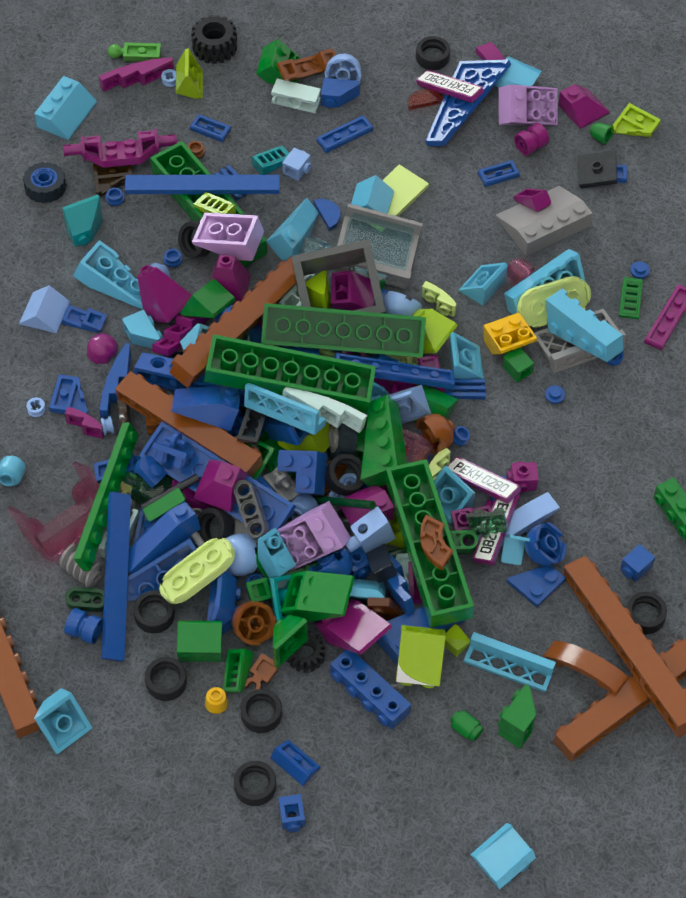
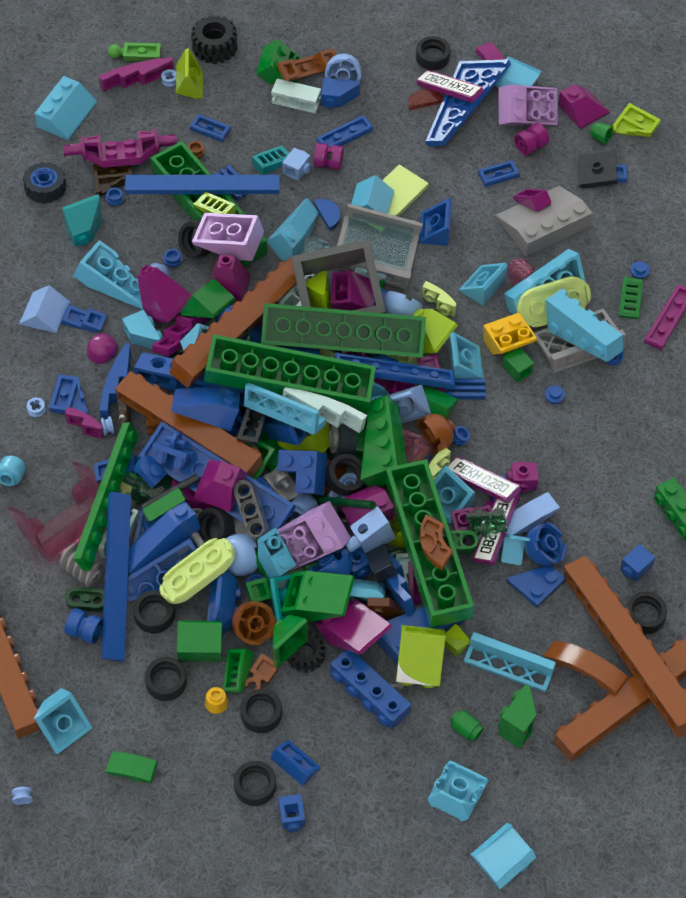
(22, 795): none -> light blue bush
(132, 766): none -> green slope
(322, 154): none -> magenta wheel
(436, 224): none -> blue slope
(457, 790): none -> medium azure slope

